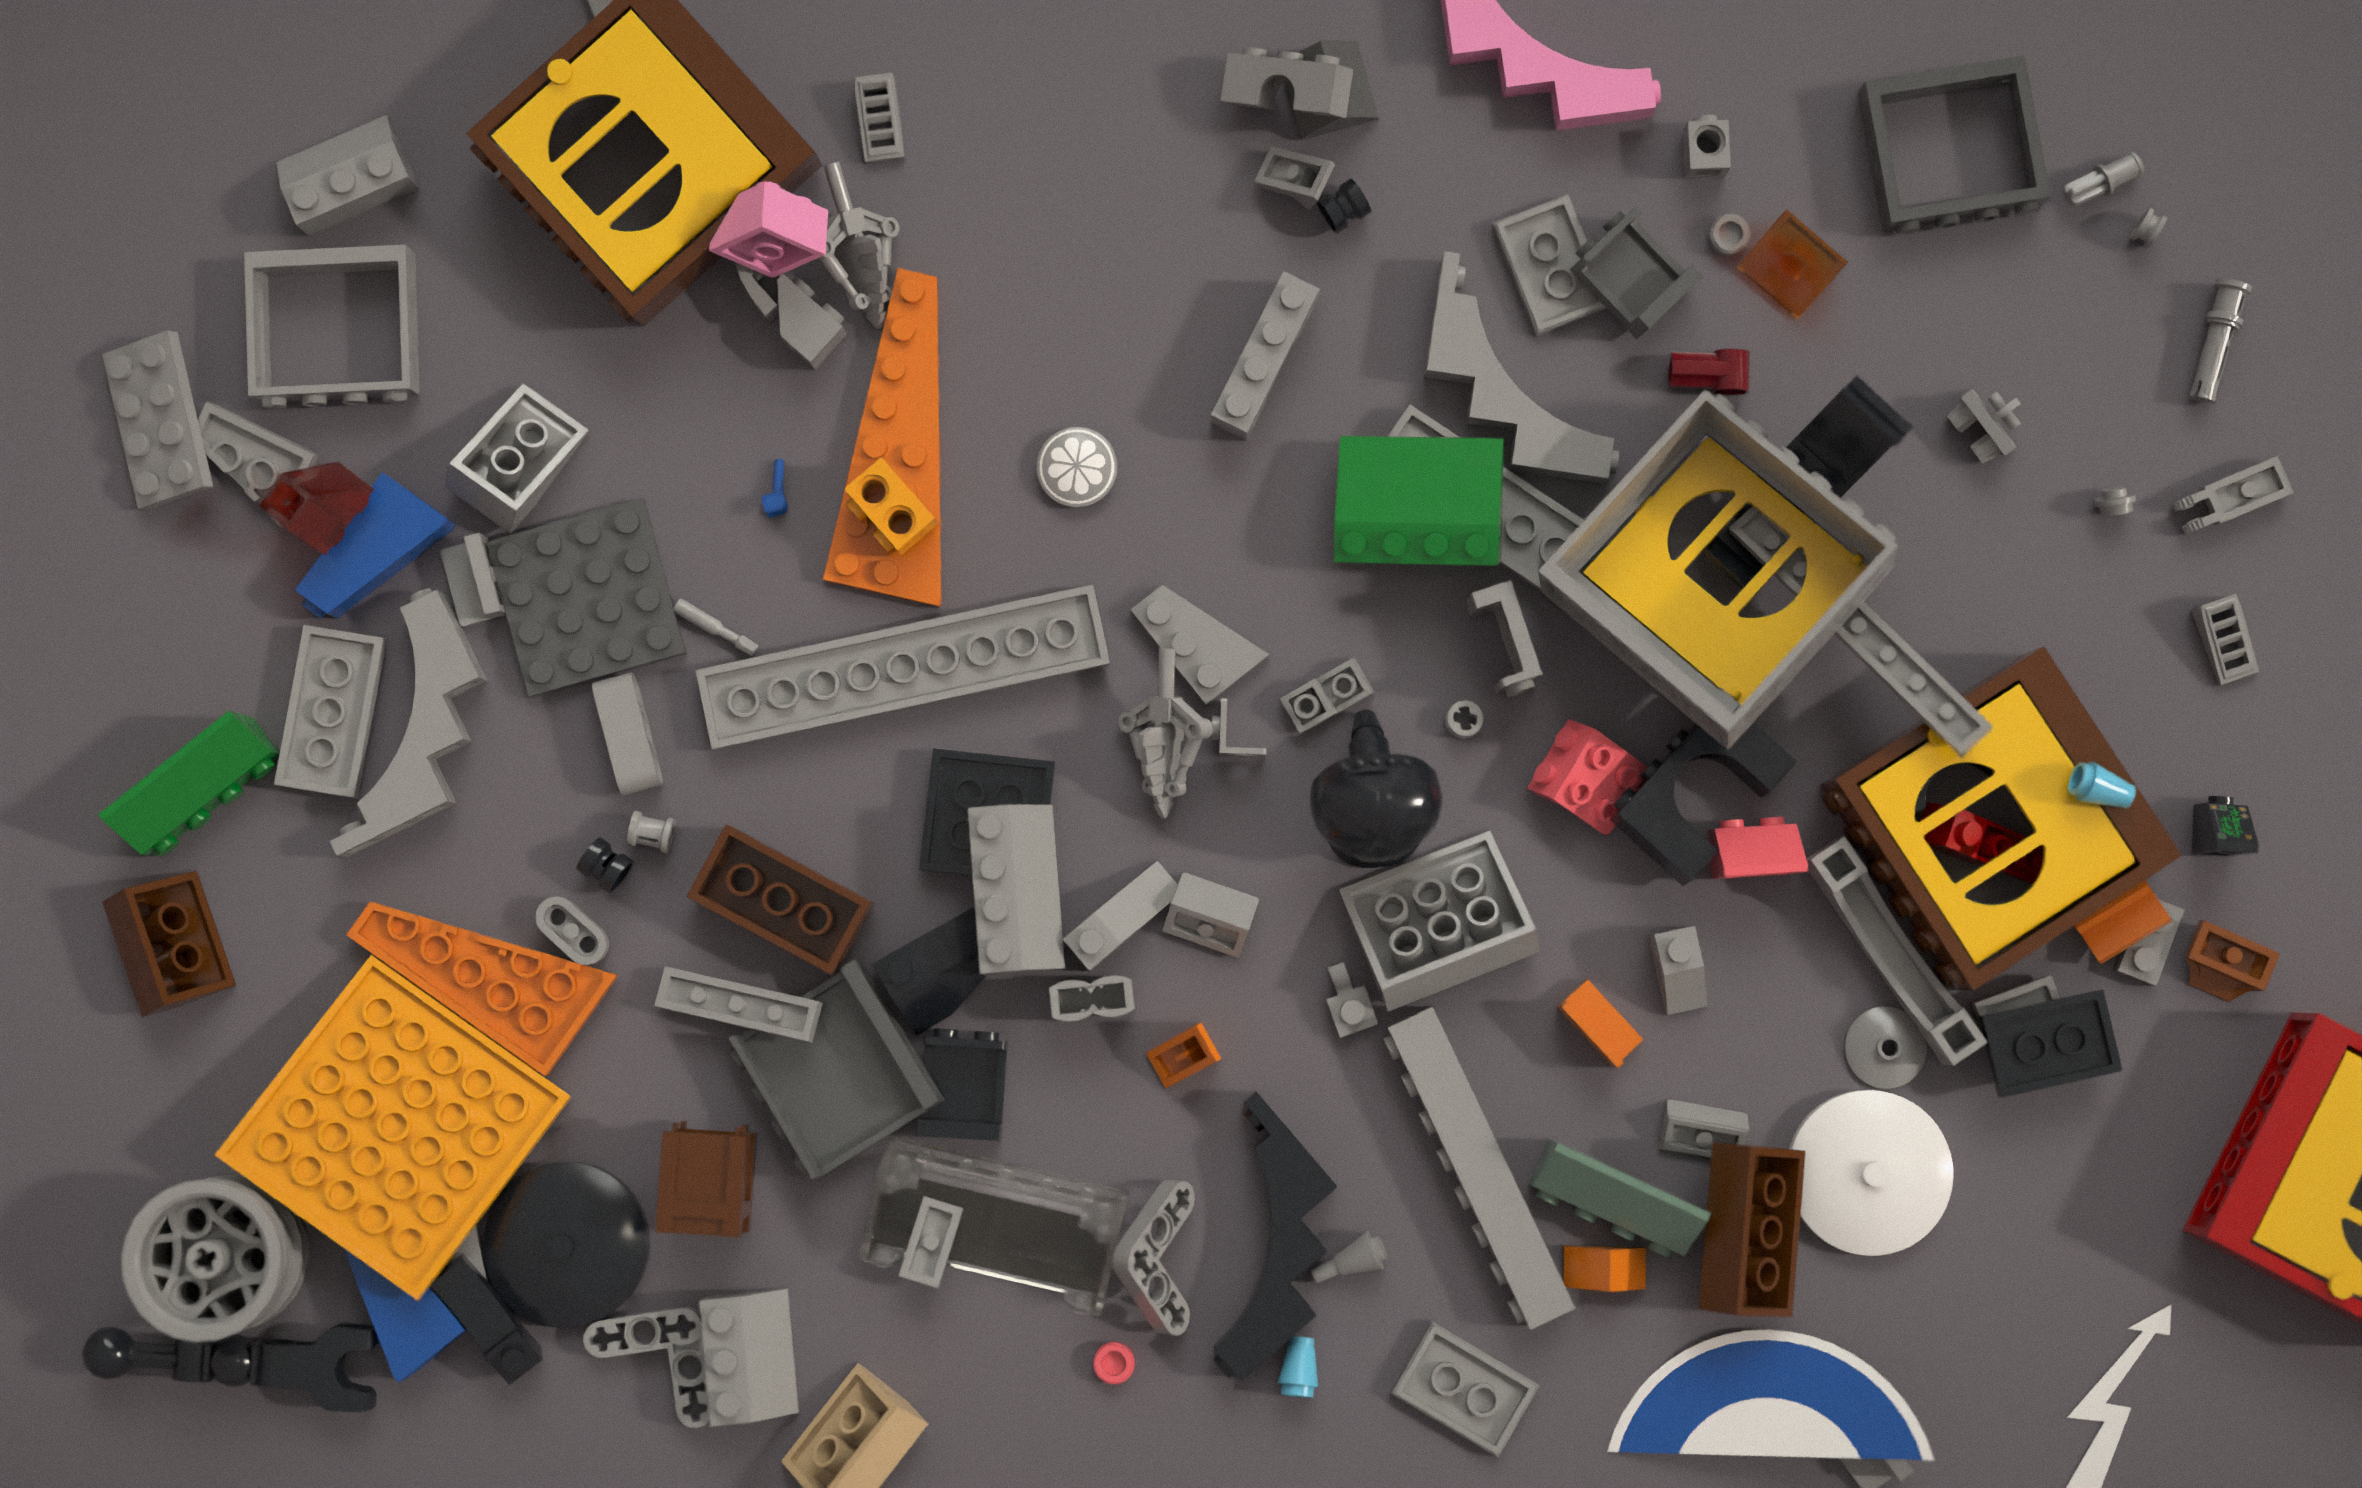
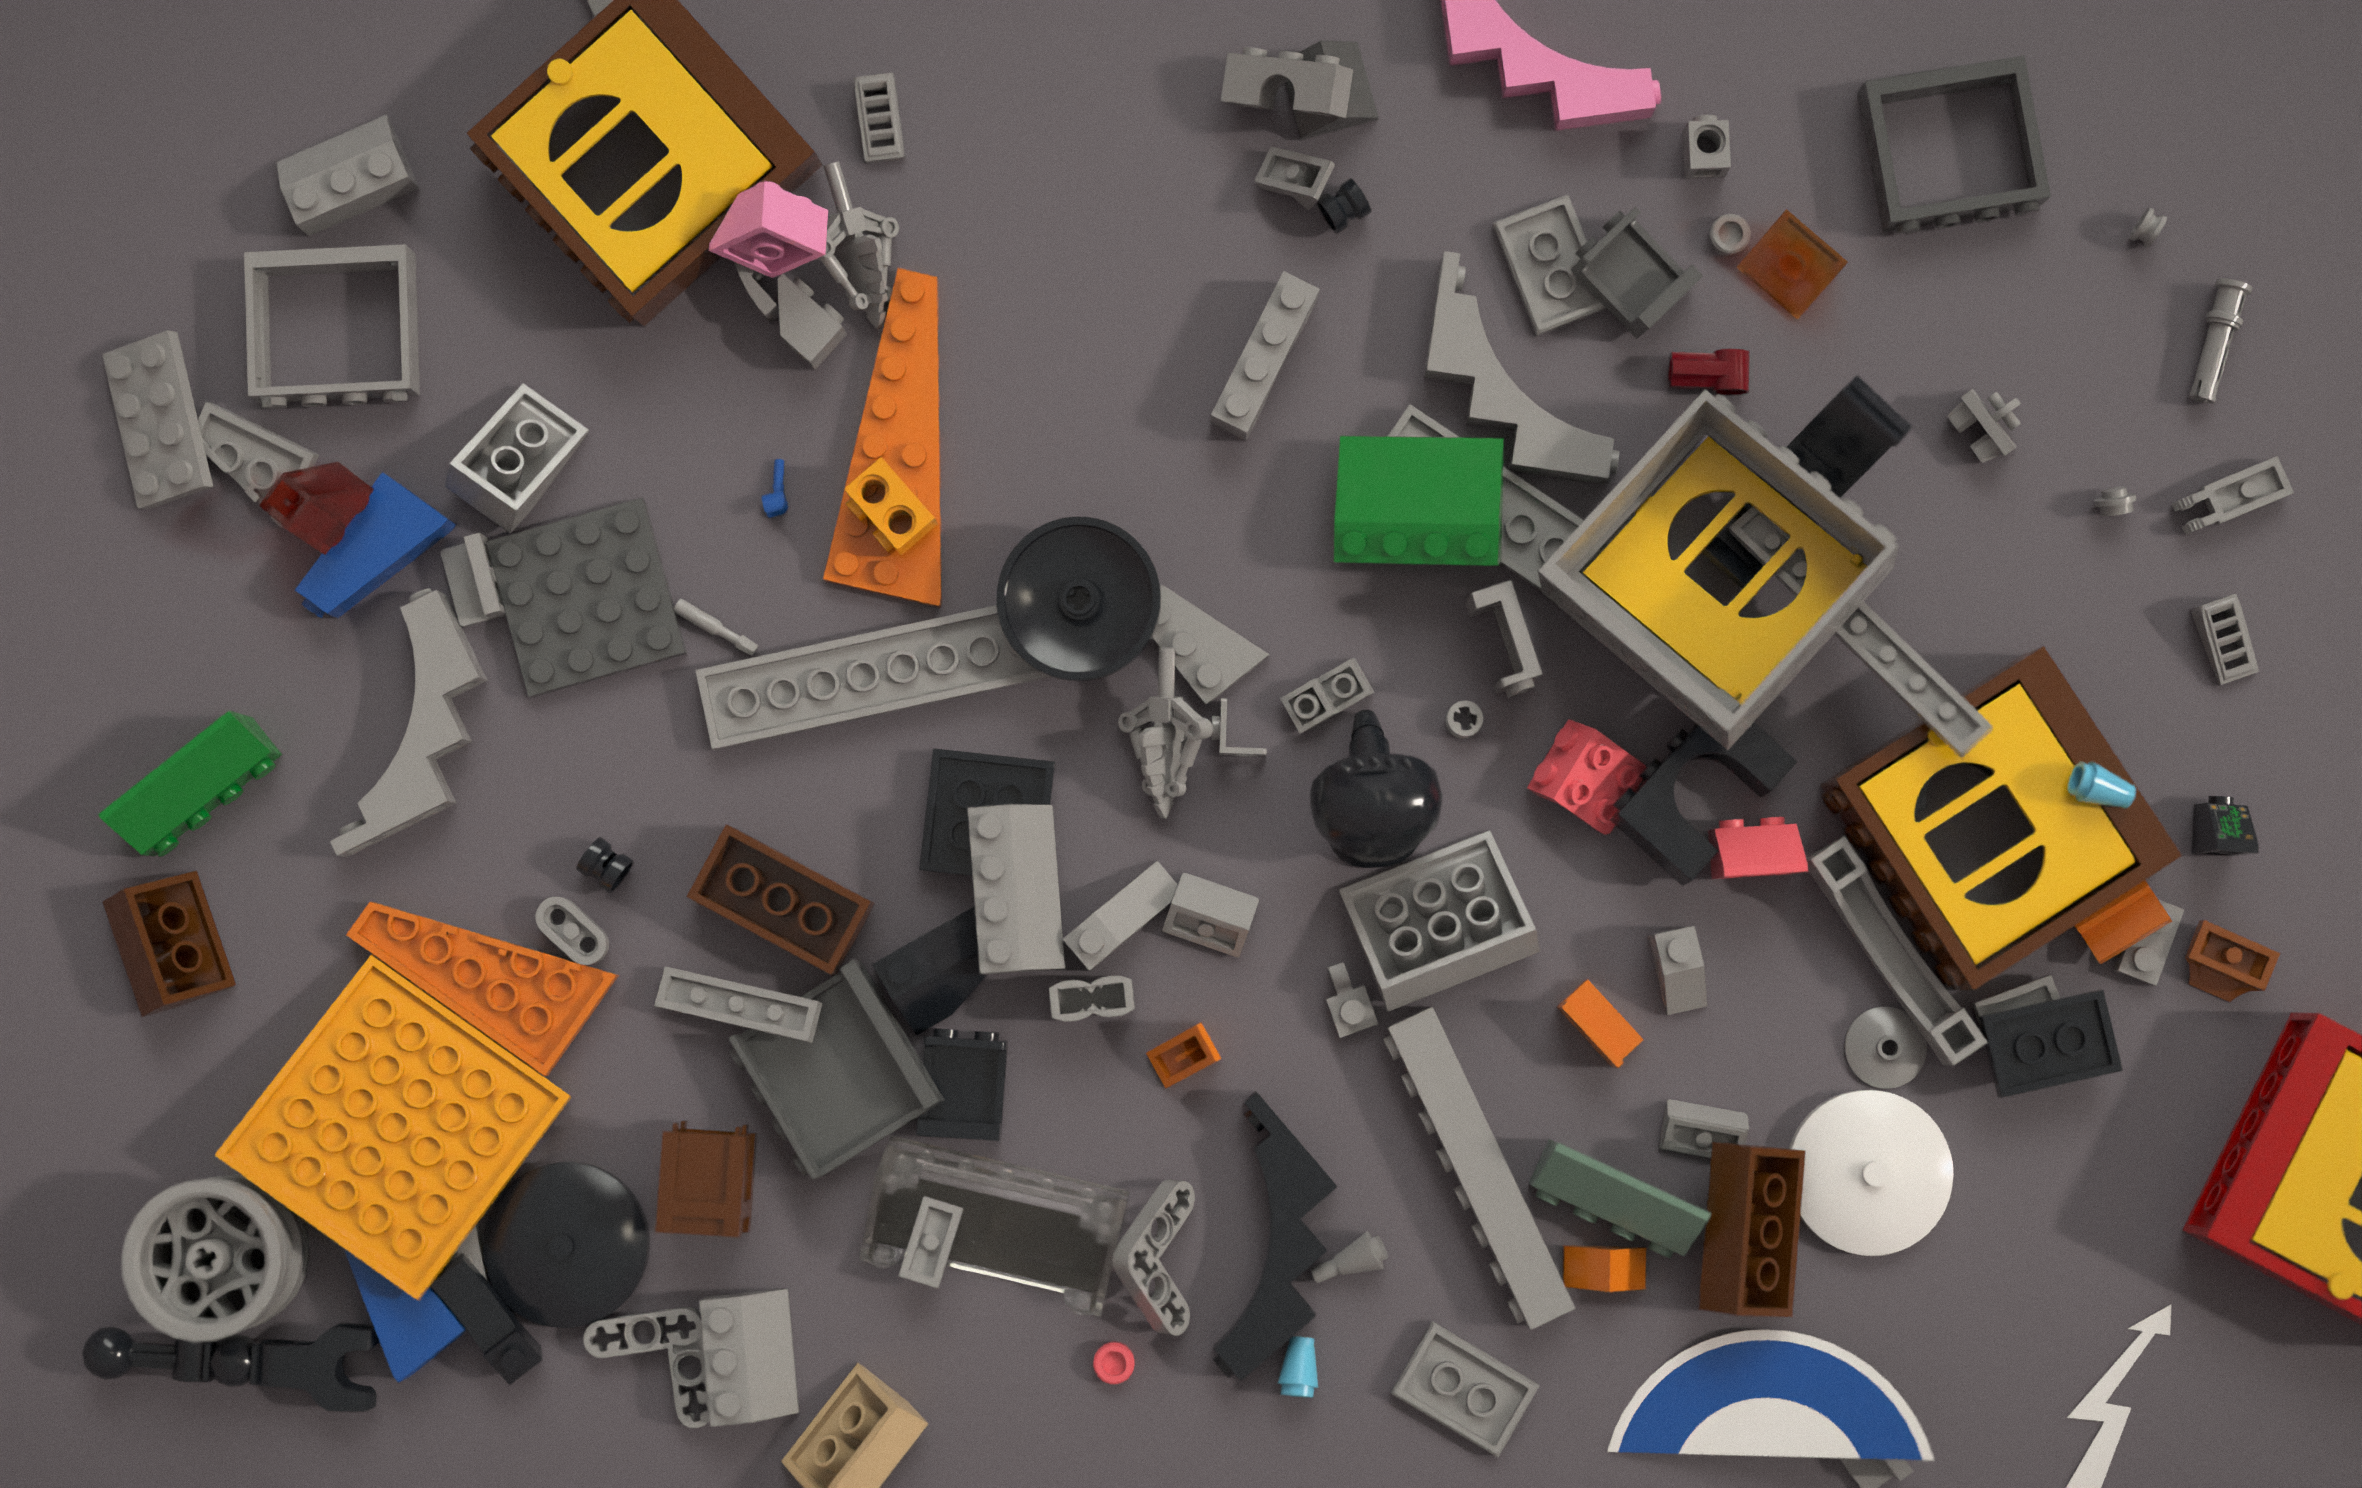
(330, 711): light grey plate -> none
(627, 733): light grey beam -> none
(651, 832): light grey bush -> none
(1077, 467): dish -> none
(1078, 598): none -> black dish
(1981, 841): red slope -> none
(2103, 179): light grey axle -> none

